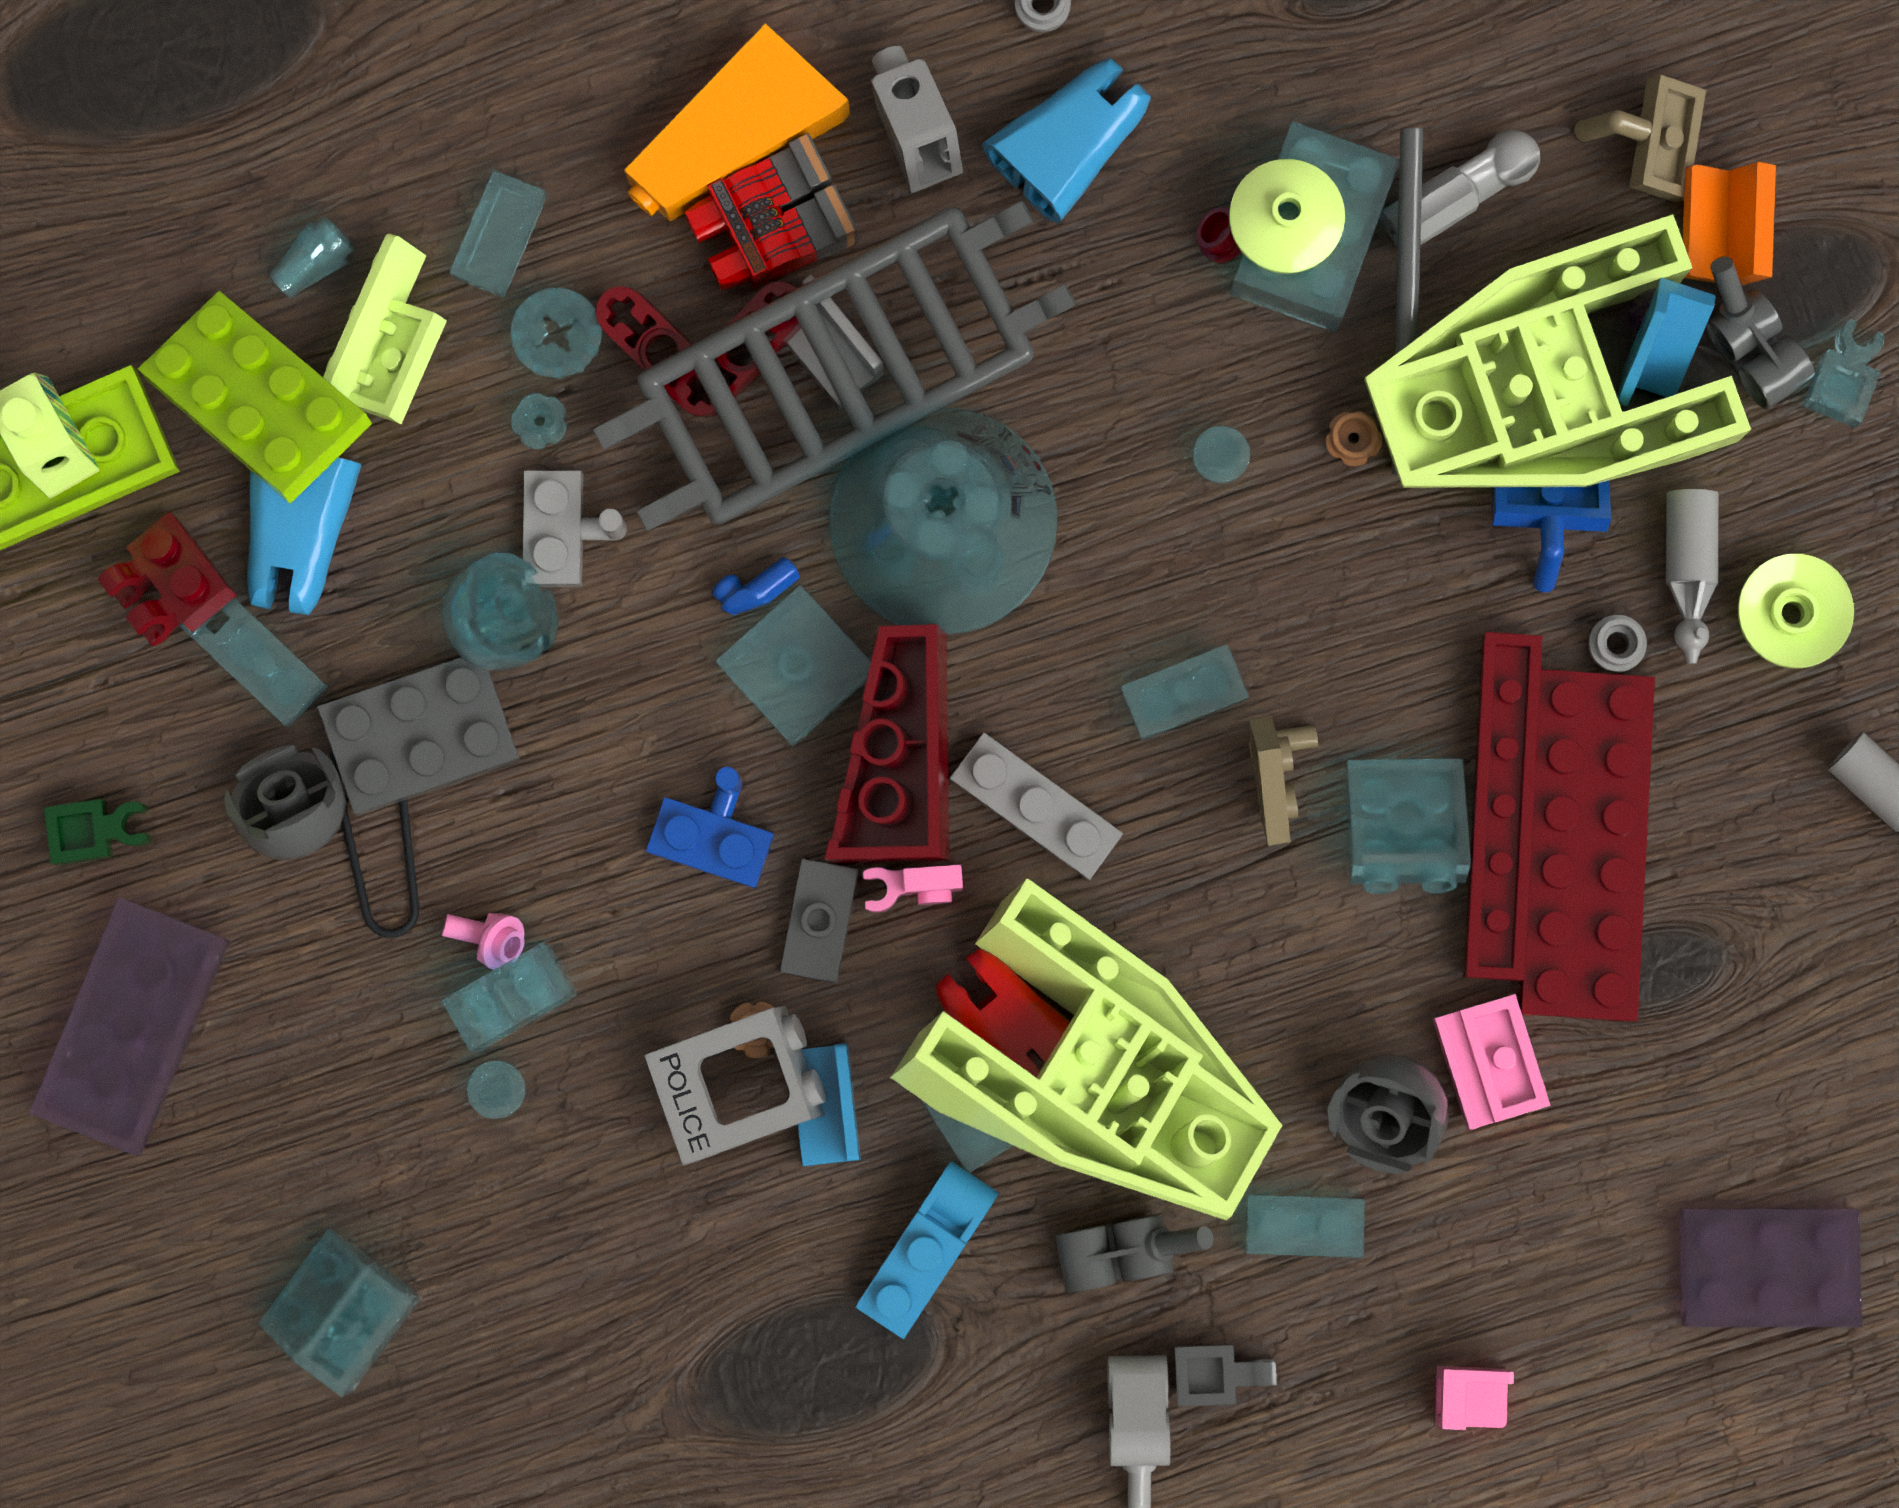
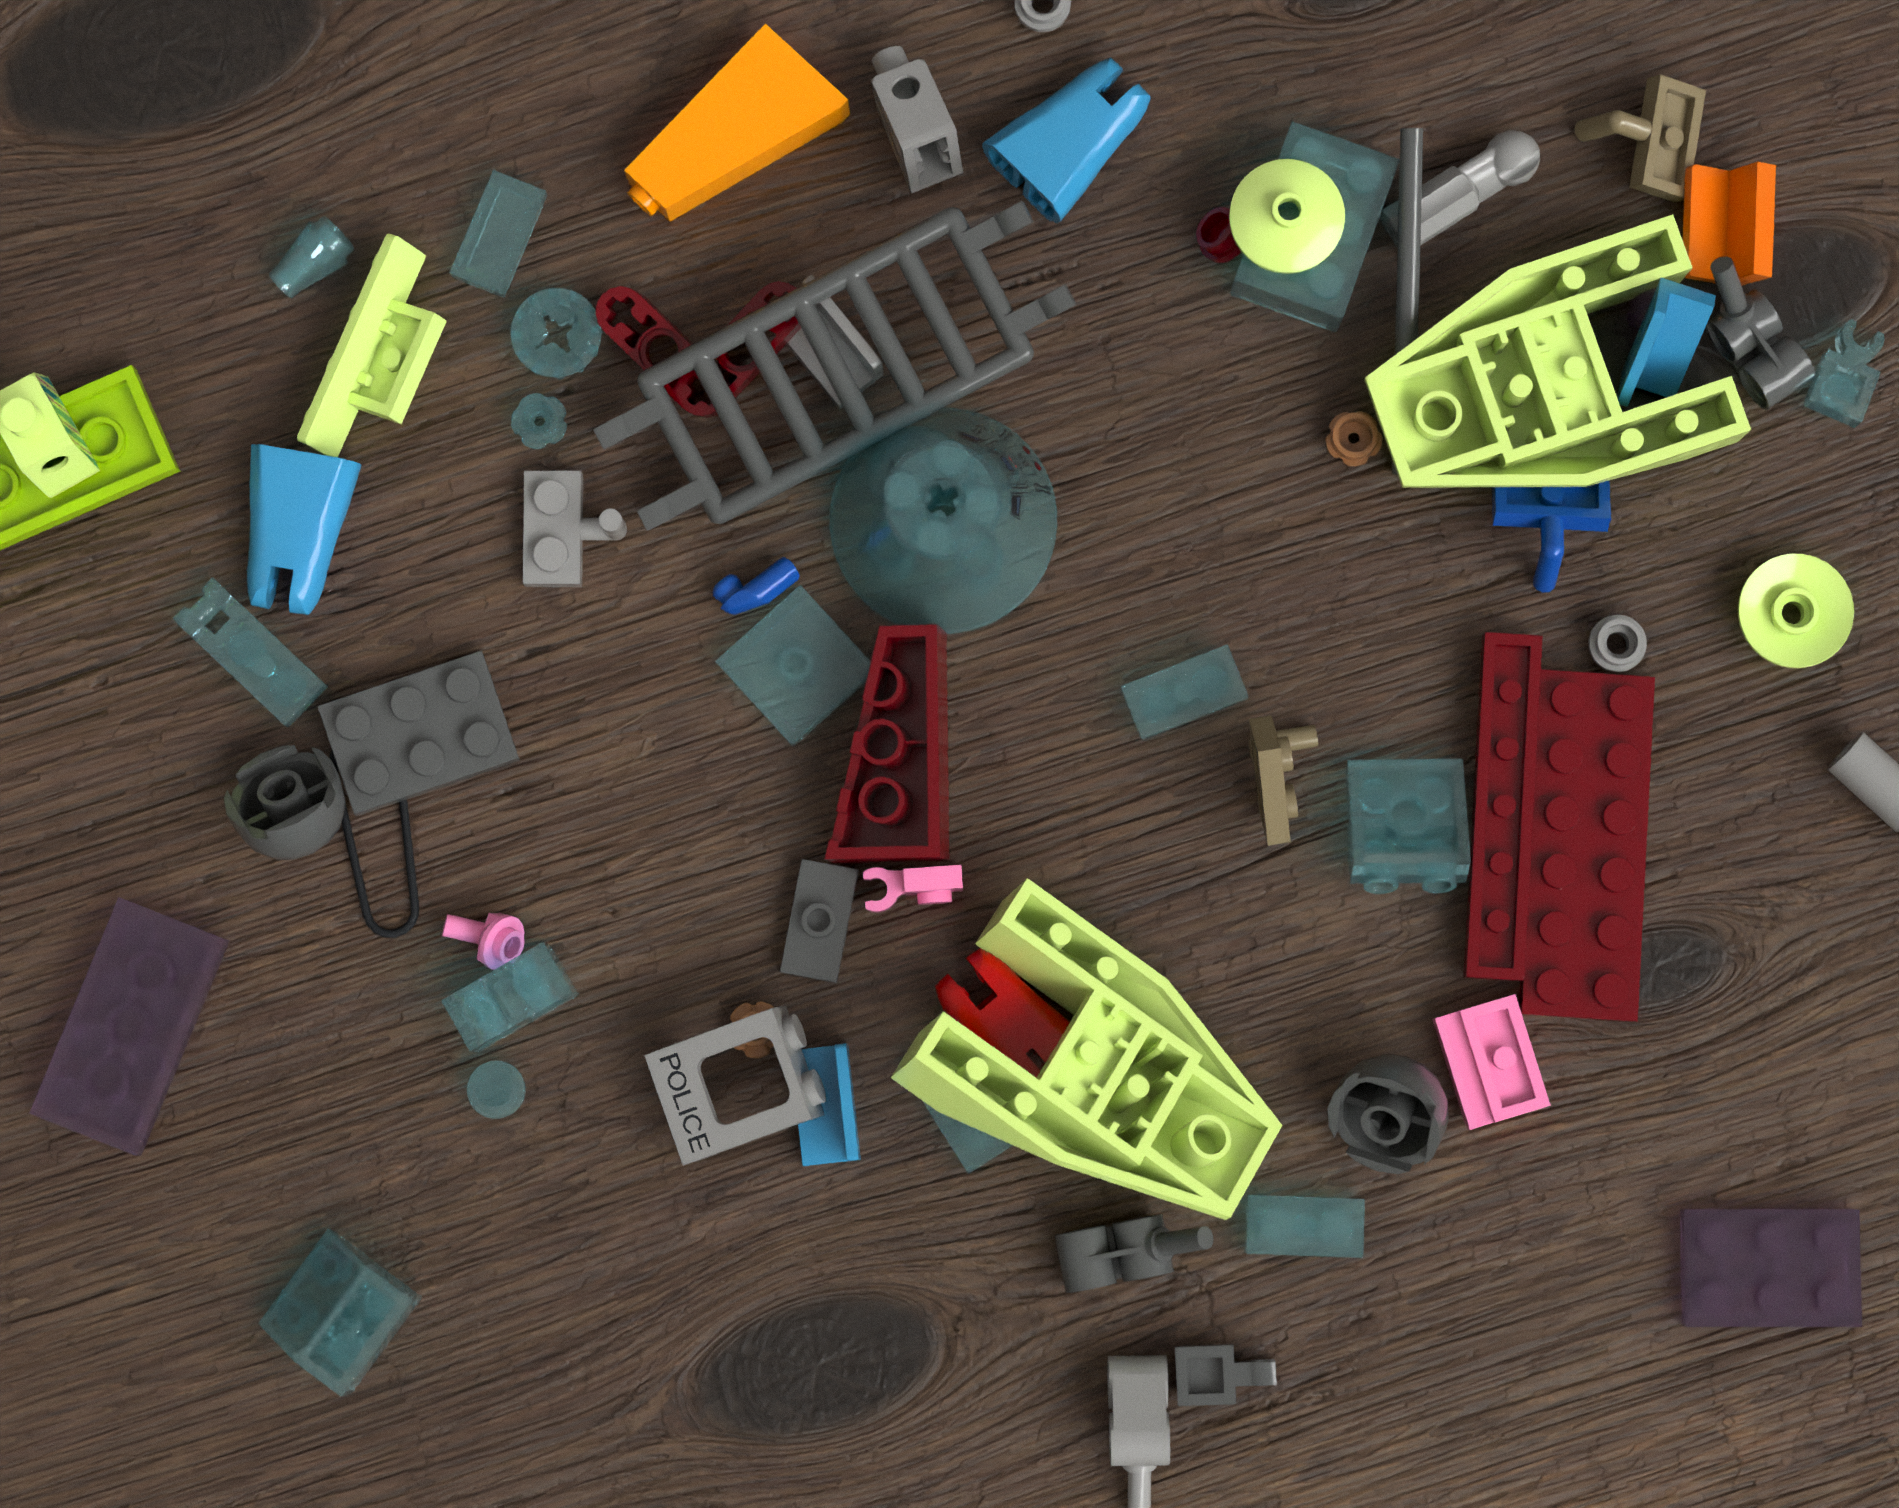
(85, 830): dark green plate -> none
(180, 572): dark red plate -> none
(255, 396): lime plate -> none
(499, 613): clear light blue cylinder -> none
(712, 838): blue plate -> none
(774, 216): hips -> none
(927, 1249): dark azure plate -> none
(1036, 806): light grey plate -> none
(1221, 454): clear light blue plate -> none
(1471, 1397): bright pink panel -> none
(1692, 562): light grey wheel -> none

